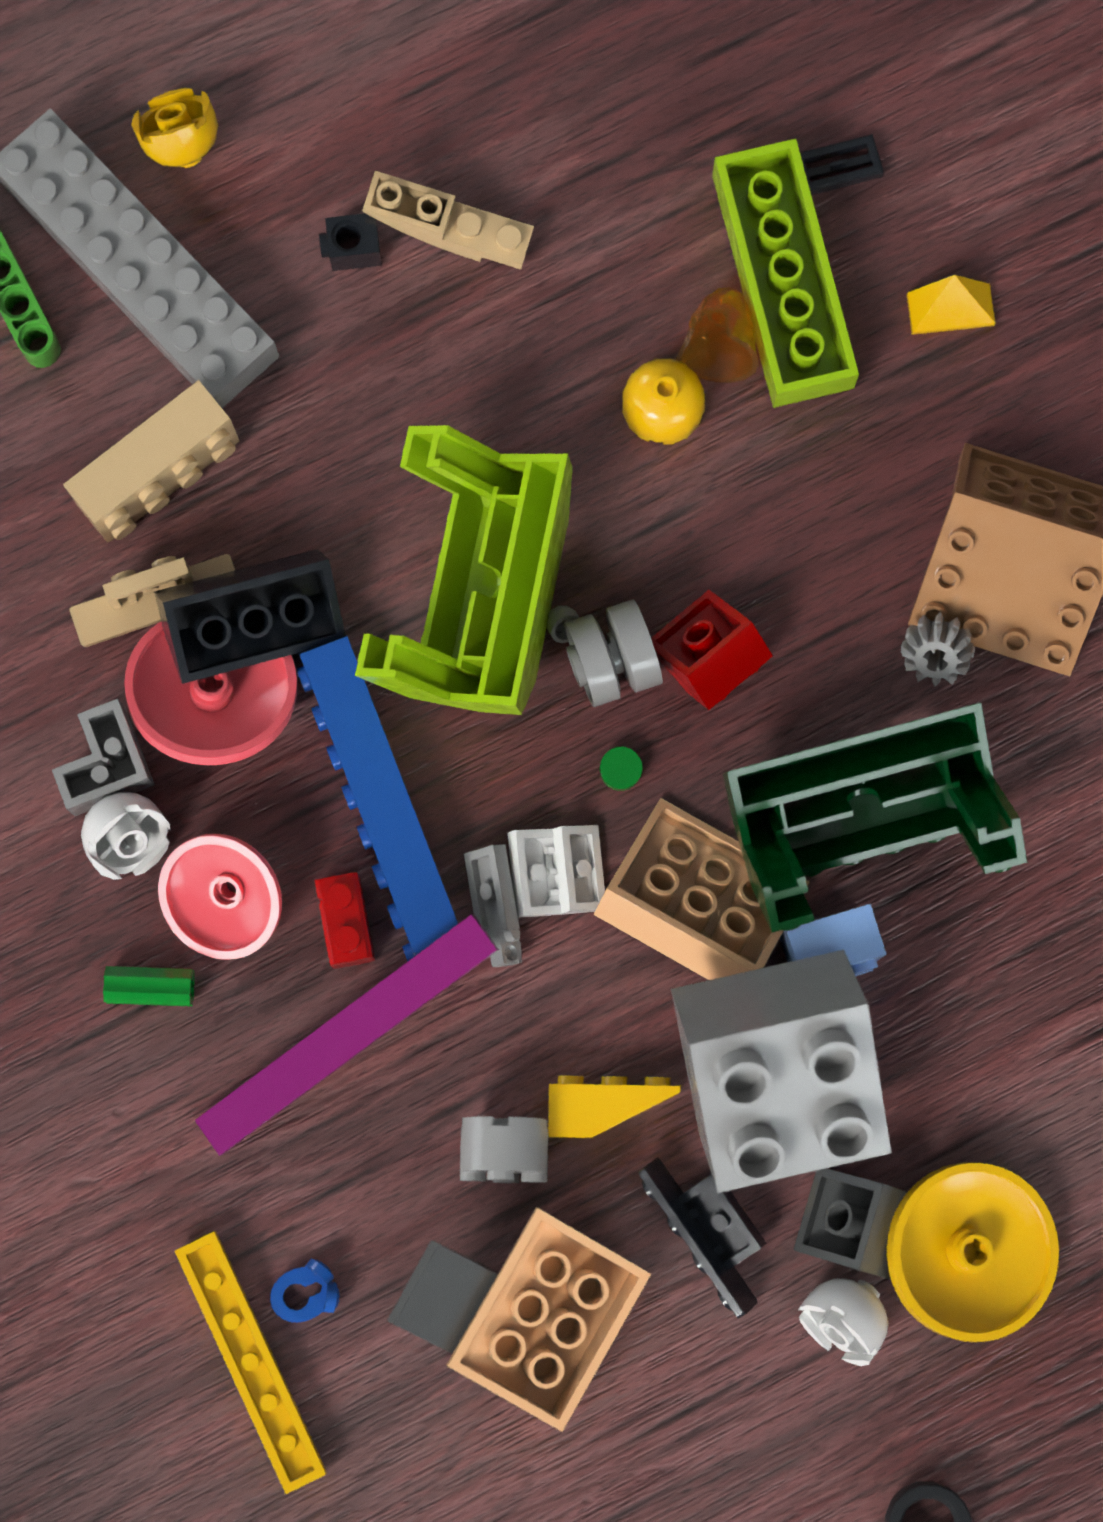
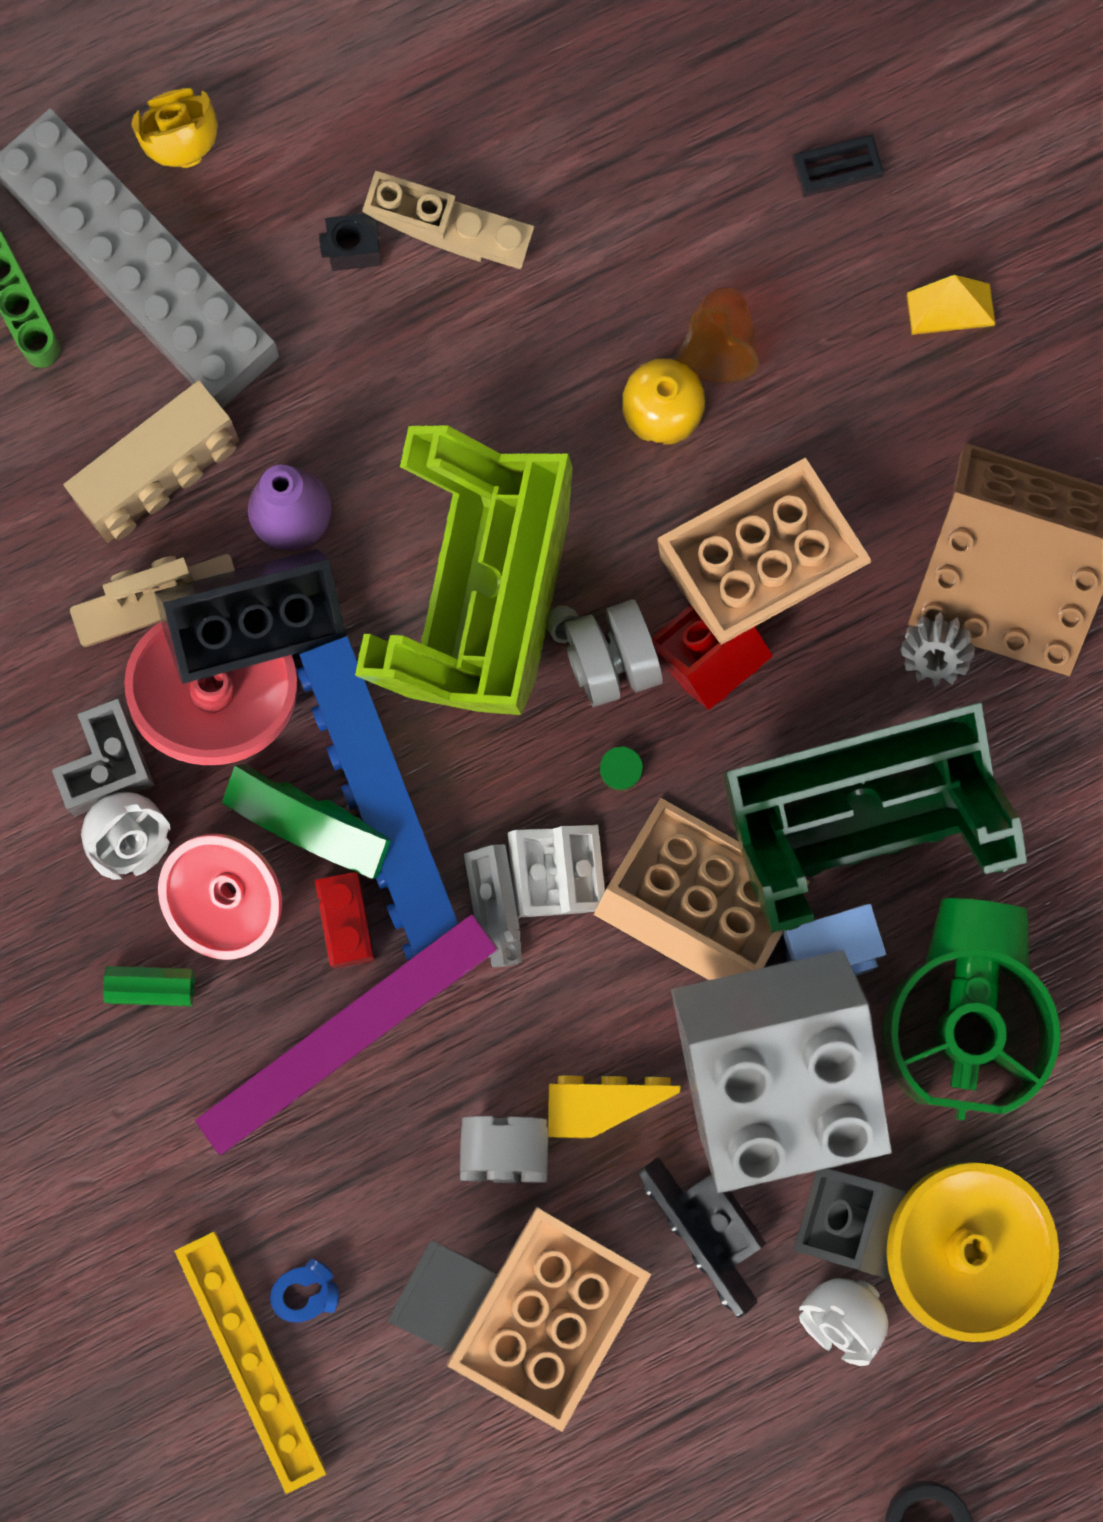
(289, 508): none -> medium lavender cone
(306, 822): none -> green slope
(761, 551): none -> light nougat slope
(785, 273): lime brick -> none
(981, 941): none -> green animal

